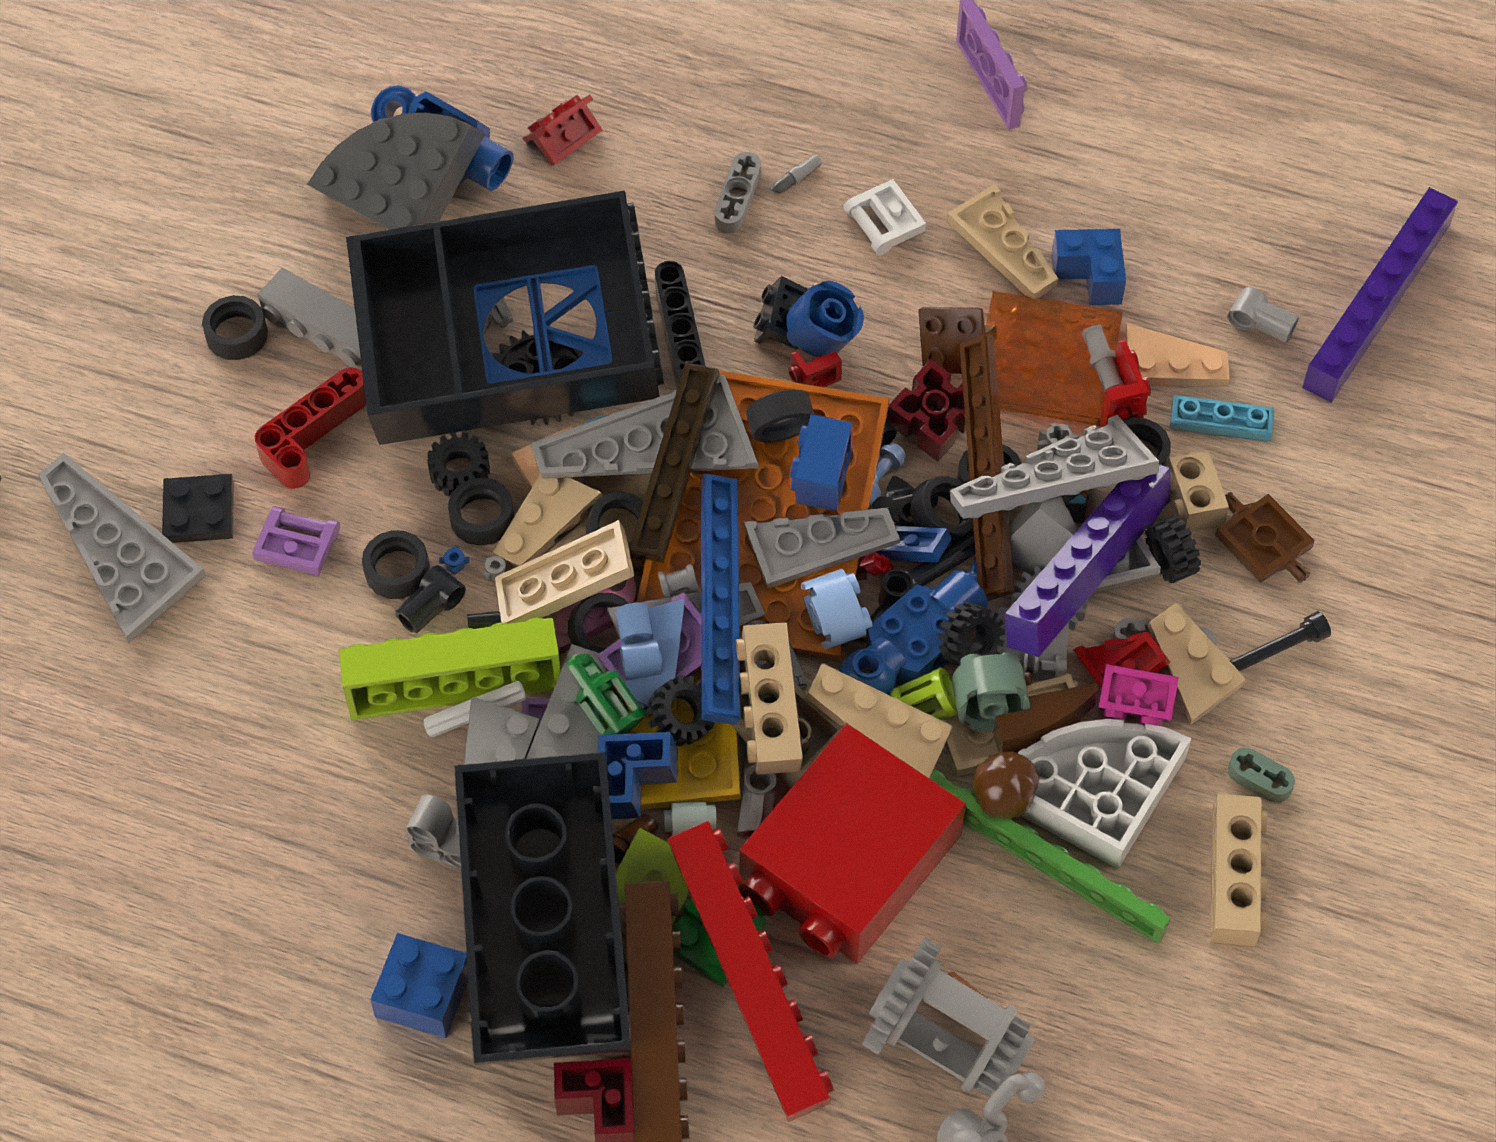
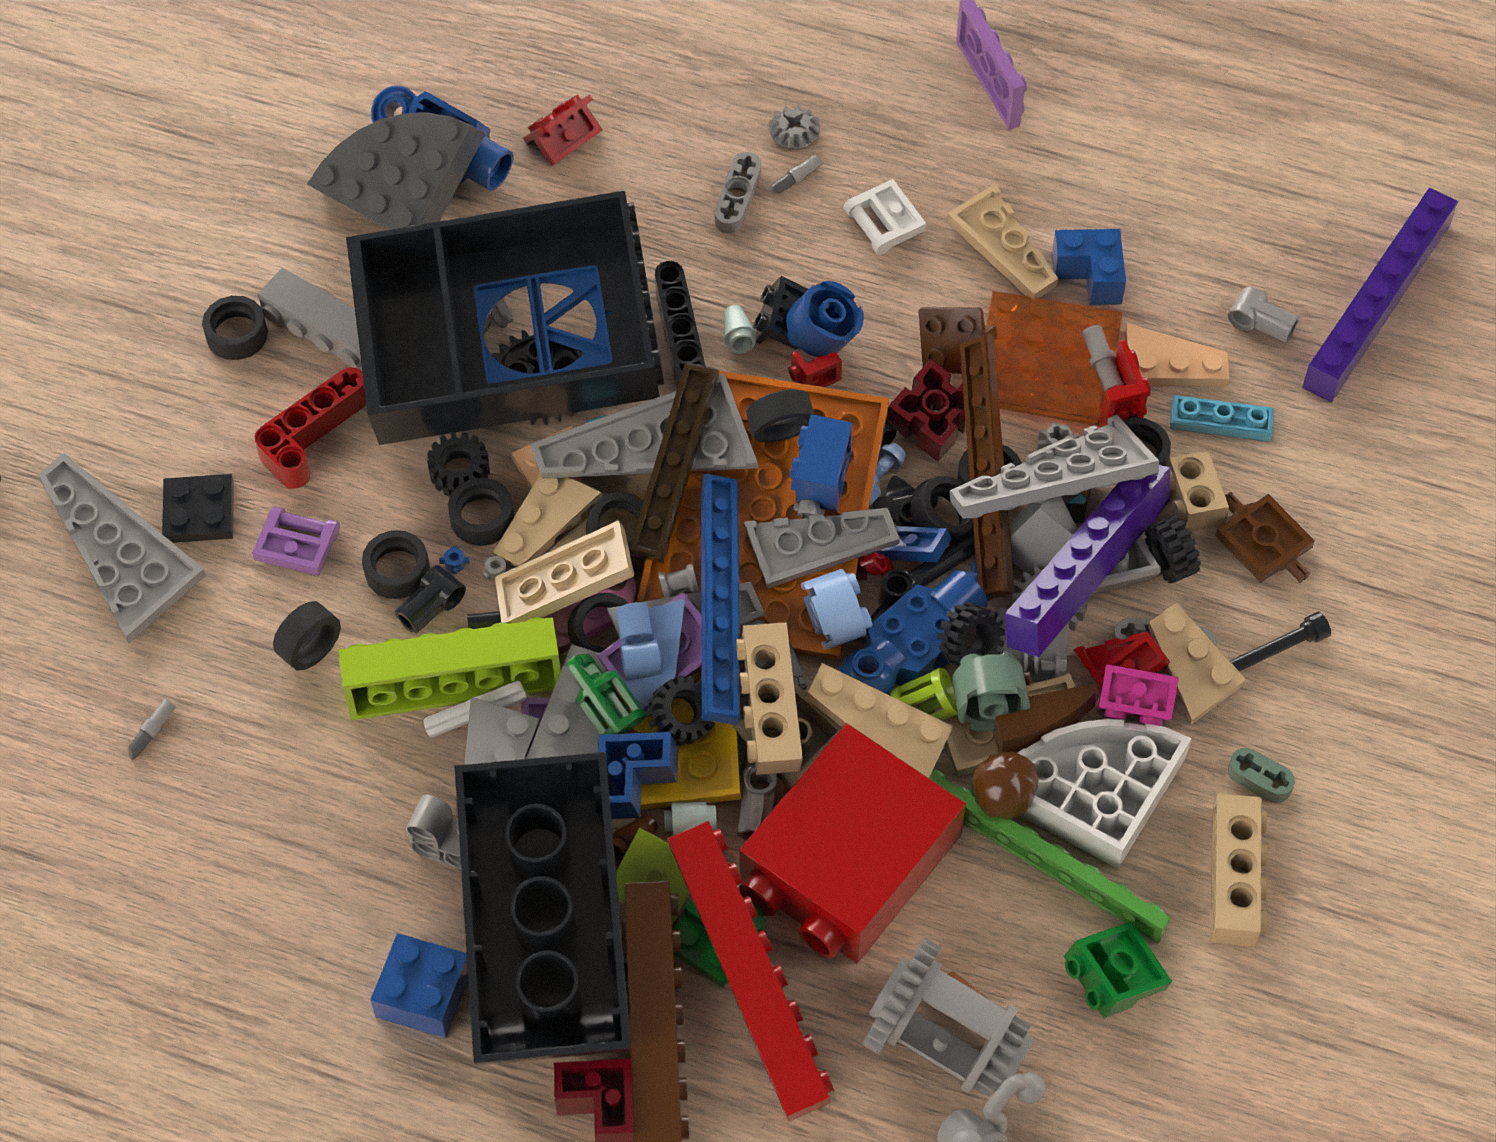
(150, 728): none -> light grey piece
(306, 635): none -> black tyre
(738, 330): none -> light aqua cone
(794, 137): none -> light grey gear
(807, 508): none -> light grey piece
(1115, 969): none -> green plate

